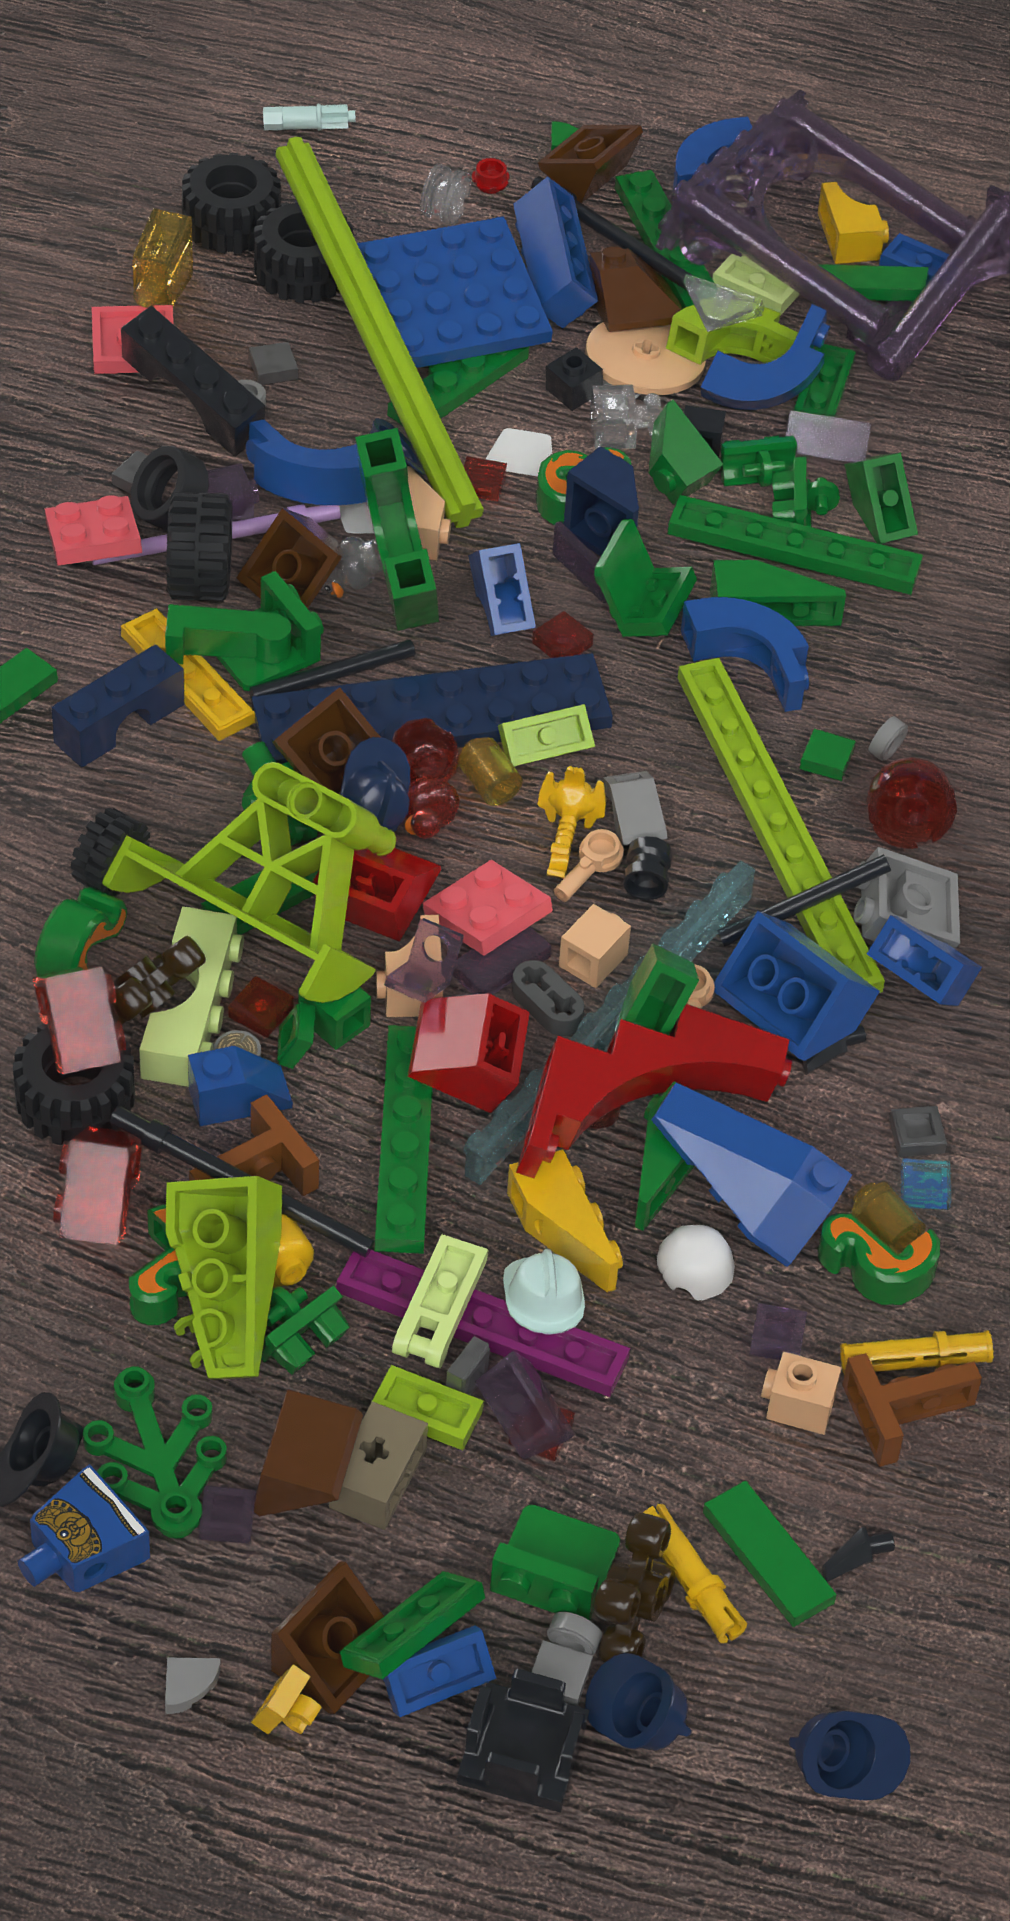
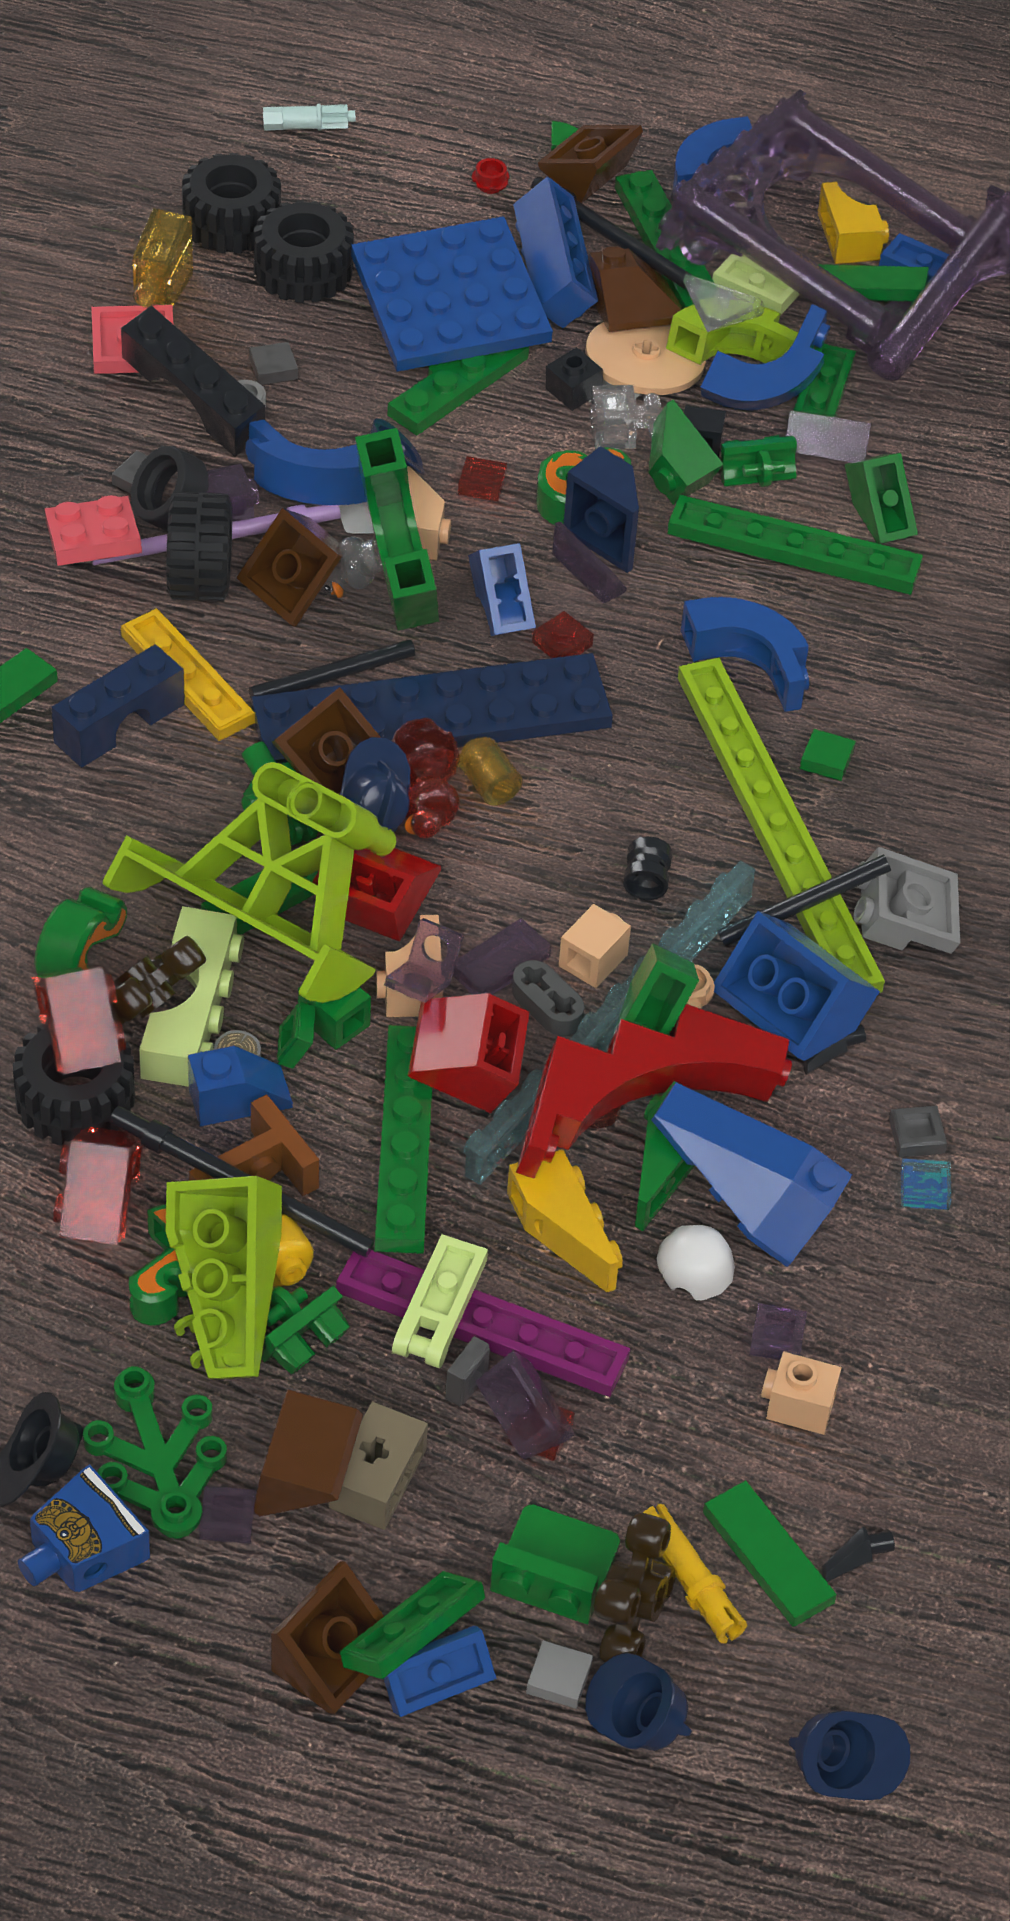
(101, 846): black tyre -> none
(189, 1681): light grey tile -> none
(226, 633): green leg -> none
(261, 1006): clear red plate -> none
(287, 1704): yellow tile -> none
(305, 636): green bracket -> none
(379, 333): lime axle -> none
(445, 194): clear wheel -> none
(447, 1411): lime plate -> none
(489, 906): coral plate -> none
(521, 450): white sticker -> none
(523, 1741): black panel -> none
(544, 1293): light aqua piece -> none
(546, 735): lime plate -> none
(573, 801): yellow piece -> none
(574, 1632): light grey tile -> none
(597, 853): light nougat plate -> none
(635, 806): light grey slope -> none
(638, 595): green bracket -> none
(788, 593): green slope -> none
(807, 496): green hips -> none
(874, 1266): green animal -> none
(887, 1215): clear yellow brick -> none
(888, 738): light grey tile -> none
(904, 1400): dark orange bracket -> none
(911, 802): clear red cylinder -> none
(923, 1351): yellow pin -> none
(924, 961): blue arch -> none

